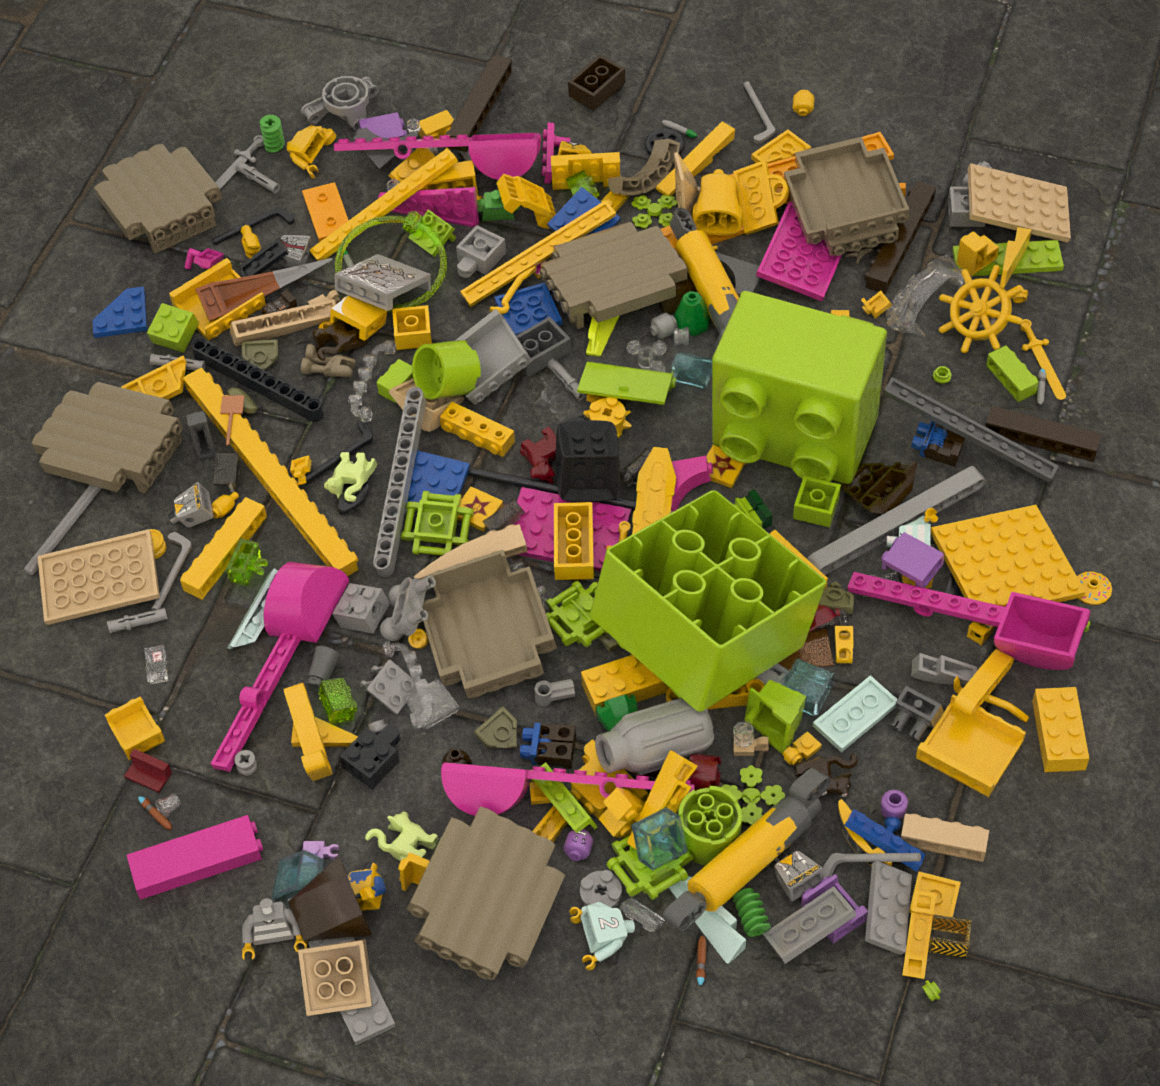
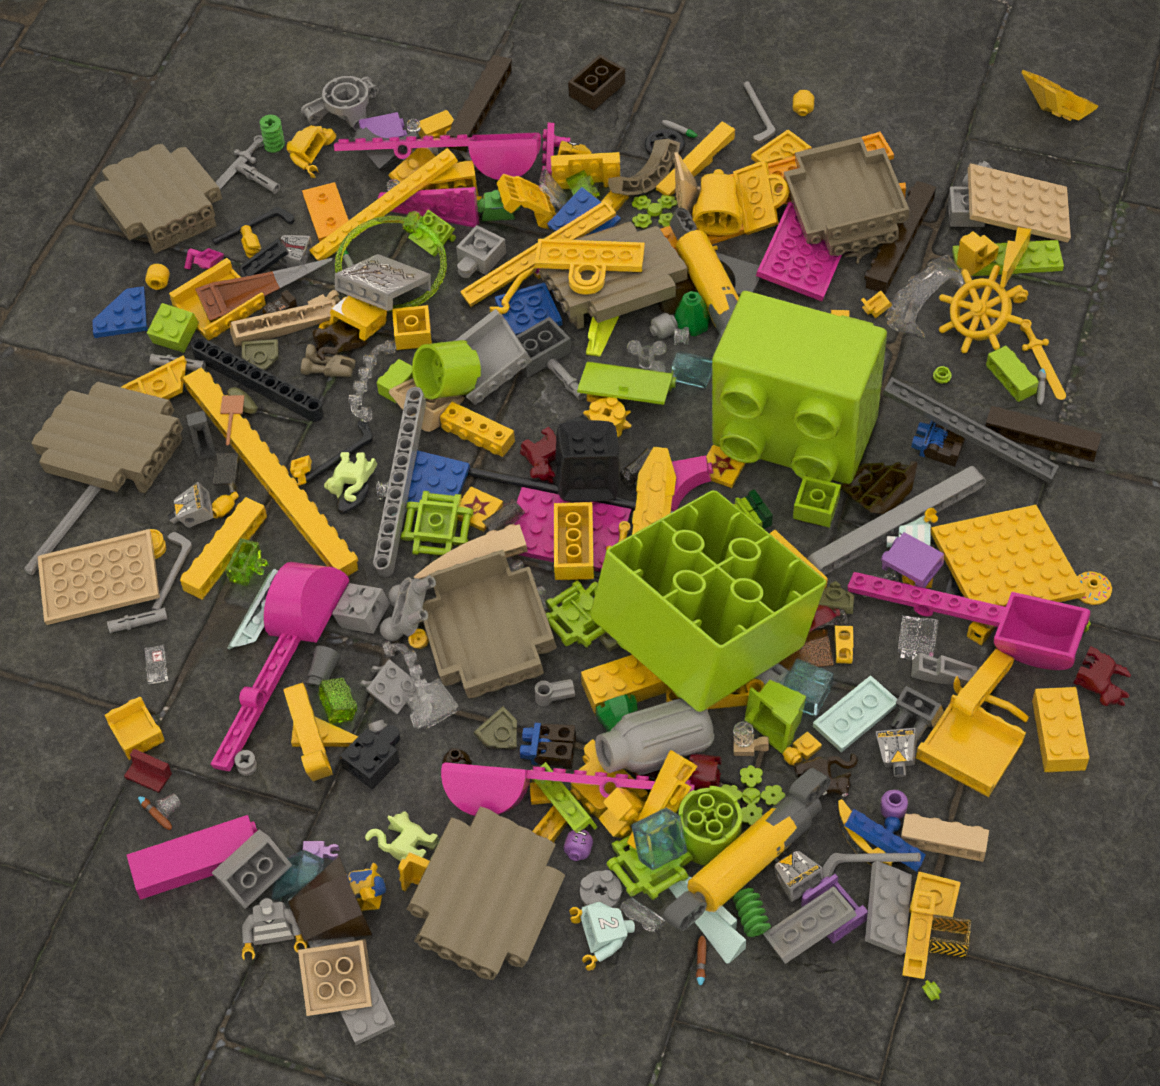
(157, 276): none -> yellow head
(252, 869): none -> light grey brick
(381, 489): none -> clear wheel
(551, 187): none -> clear tile
(589, 255): none -> yellow plate
(898, 749): none -> light grey torso
(917, 637): none -> clear plate
(1056, 99): none -> yellow wedge
(1098, 677): none -> dark red animal

